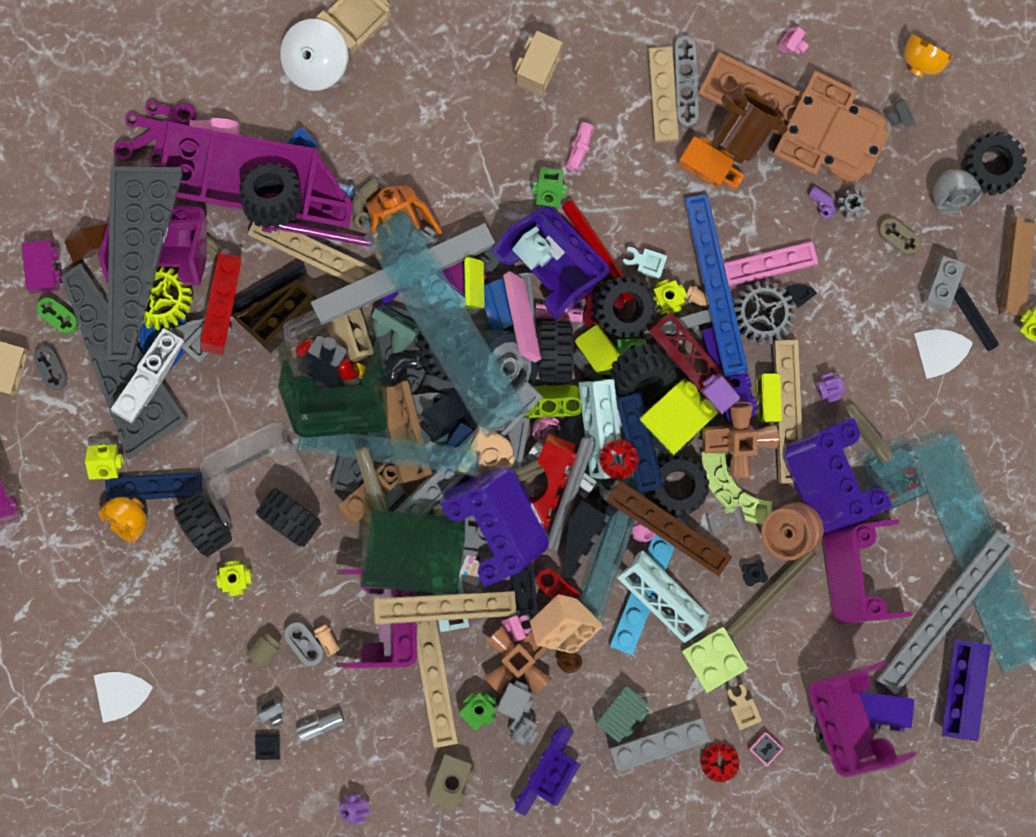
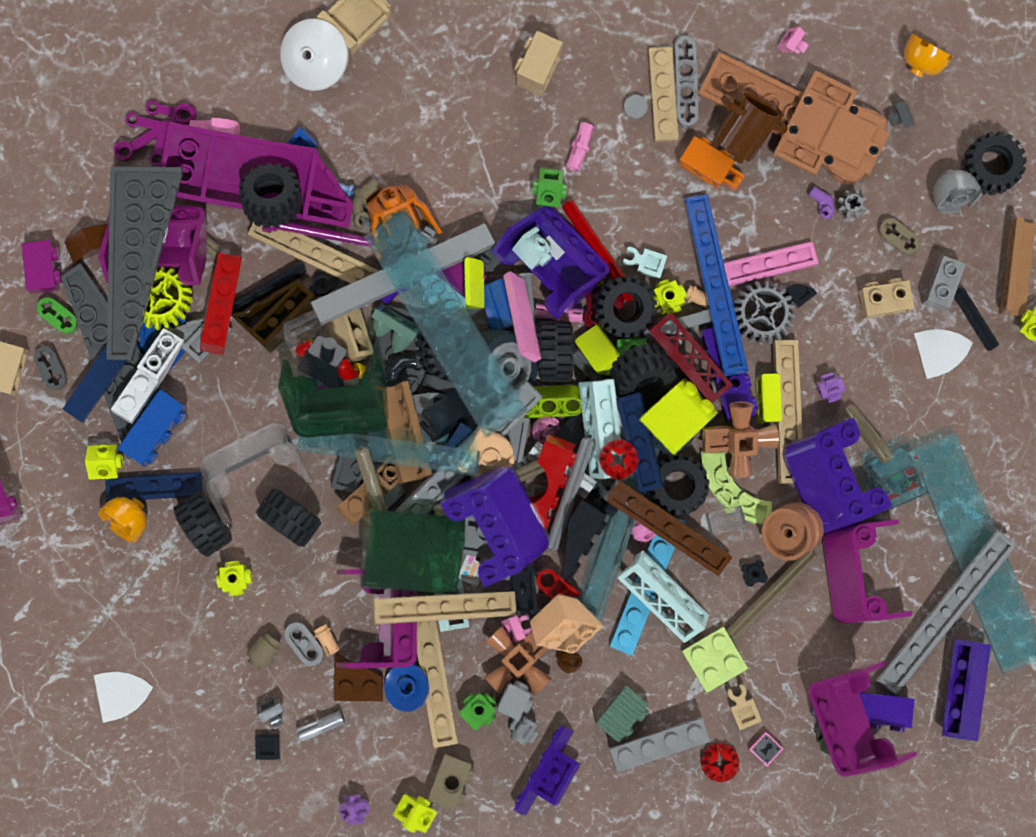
(93, 386): none -> dark blue tile
(153, 428): none -> blue brick
(321, 279): none -> black plate
(356, 683): none -> reddish brown wing
(397, 688): none -> blue dish
(415, 813): none -> neon yellow brick
(635, 107): none -> light grey tile
(719, 392): medium lavender brick -> none
(886, 299): none -> tan brick

